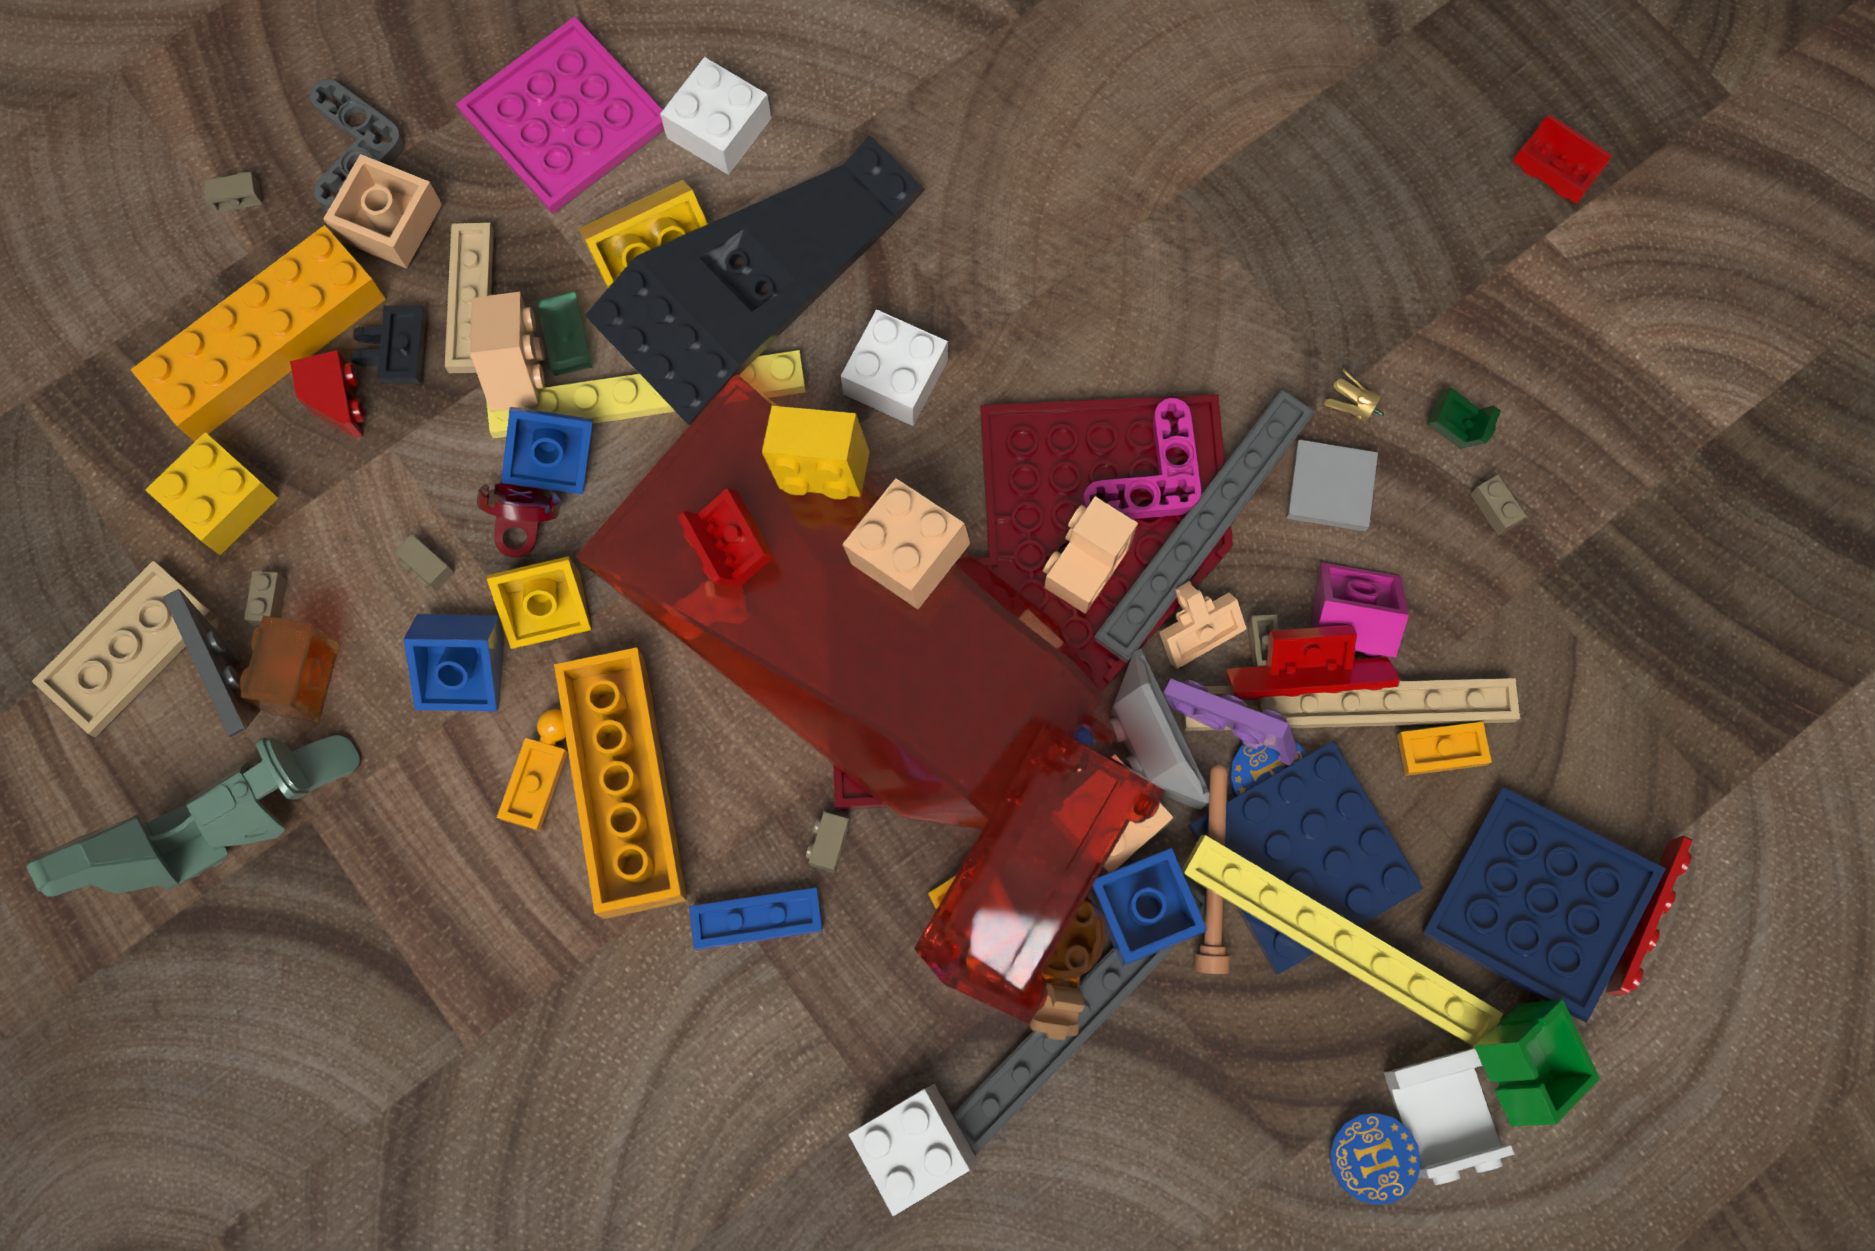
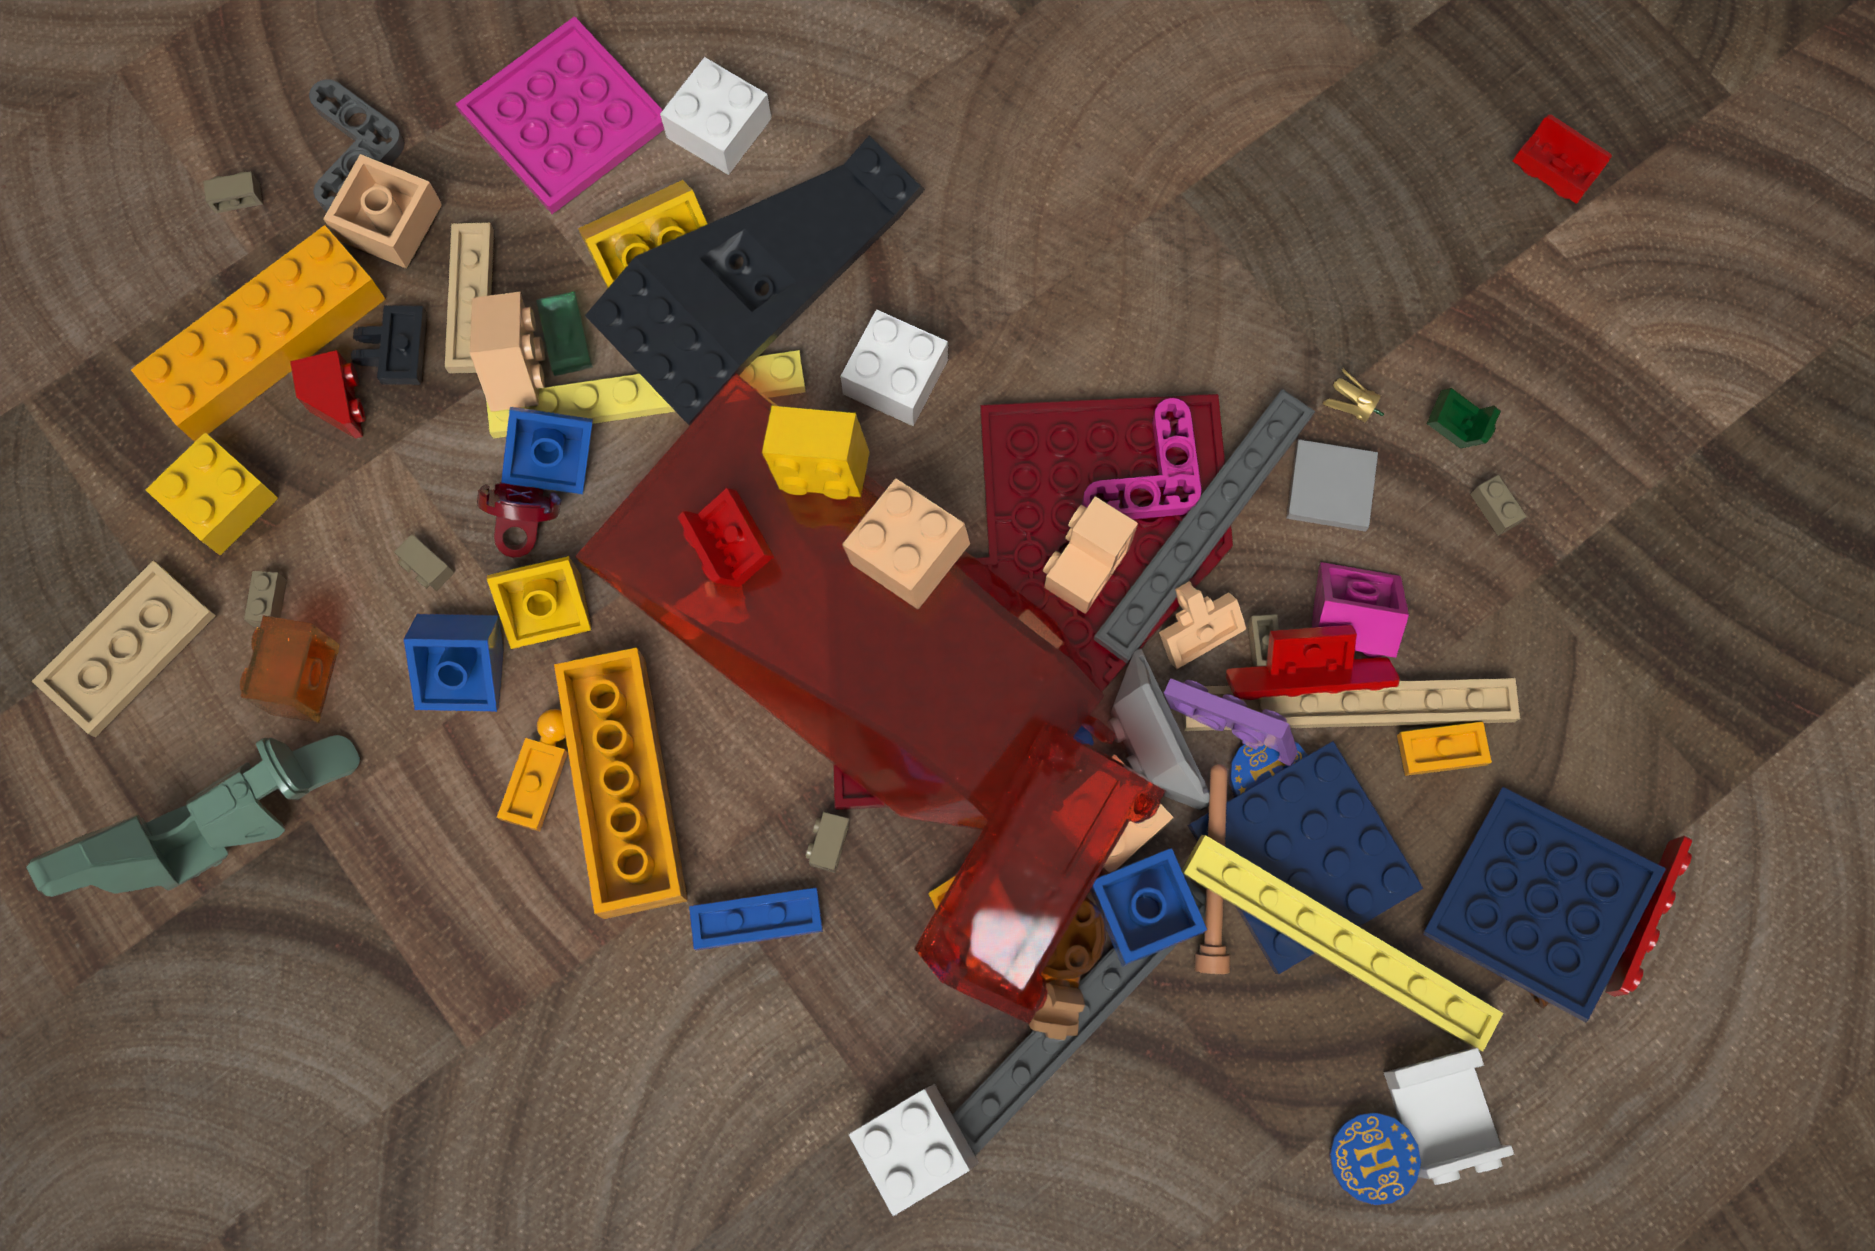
(215, 662): dark grey wing -> none
(1537, 1063): green piece -> none

